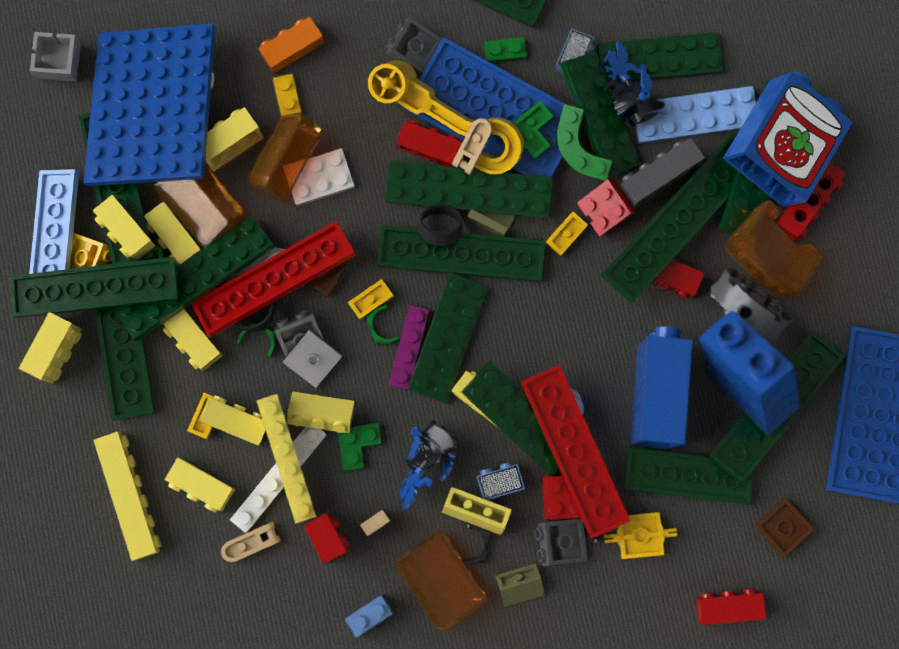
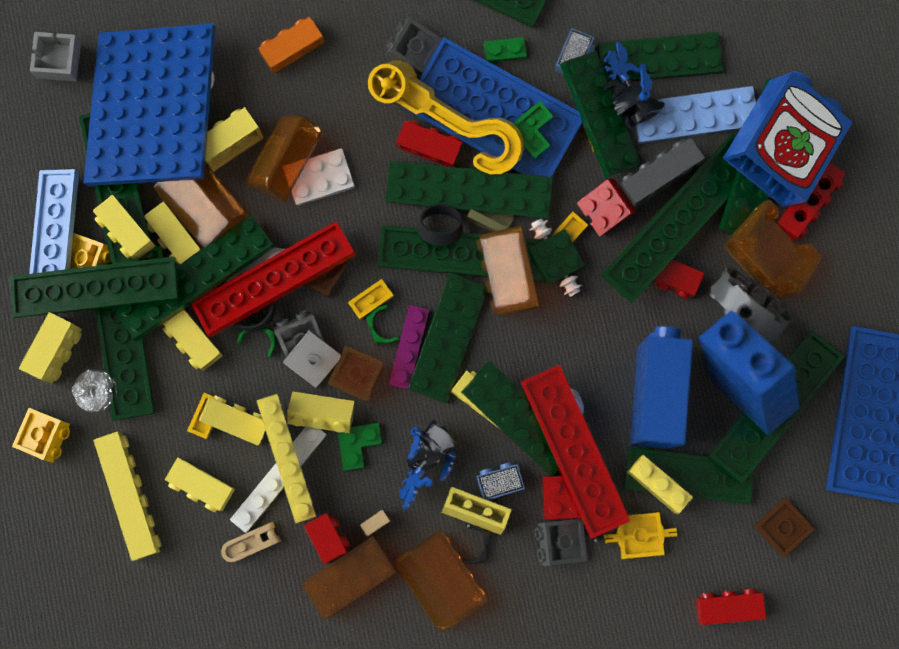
(41, 435): none -> yellow plate
(83, 387): none -> clear plate
(287, 95): yellow plate -> none
(348, 577): none -> clear orange brick
(356, 374): none -> clear orange brick
(369, 616): medium blue brick -> none
(473, 144): tan plate -> none
(508, 271): none -> clear orange windscreen
(520, 585): olive panel -> none
(556, 257): none -> dark green plate
(571, 147): green plate -> none
(659, 484): none -> light yellow brick

